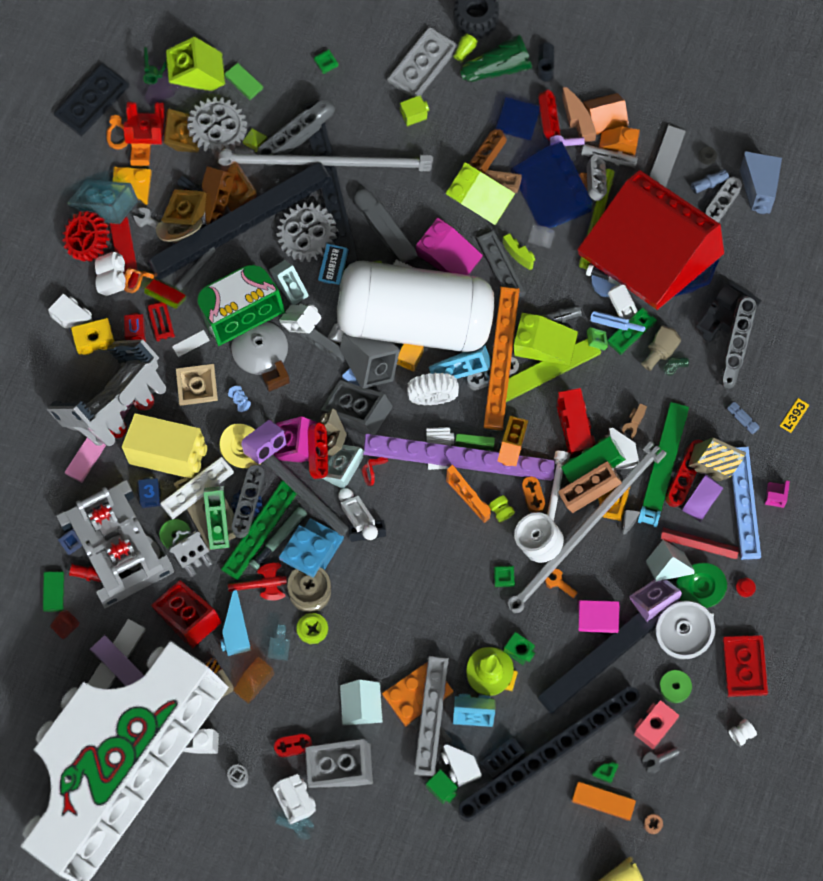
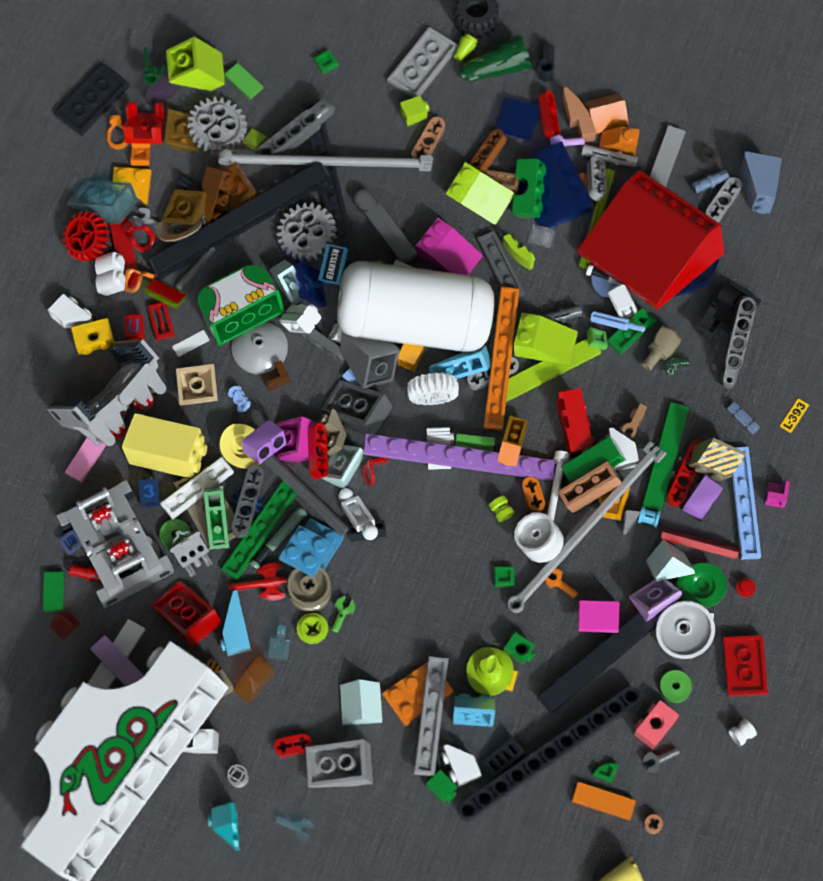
(129, 227): none -> red piece
(225, 824): none -> teal slope
(294, 798): white brick -> none
(310, 287): none -> clear blue tile
(342, 613): none -> bright green bar
(428, 132): none -> nougat beam
(469, 496): orange wing -> none
(529, 204): none -> green arch

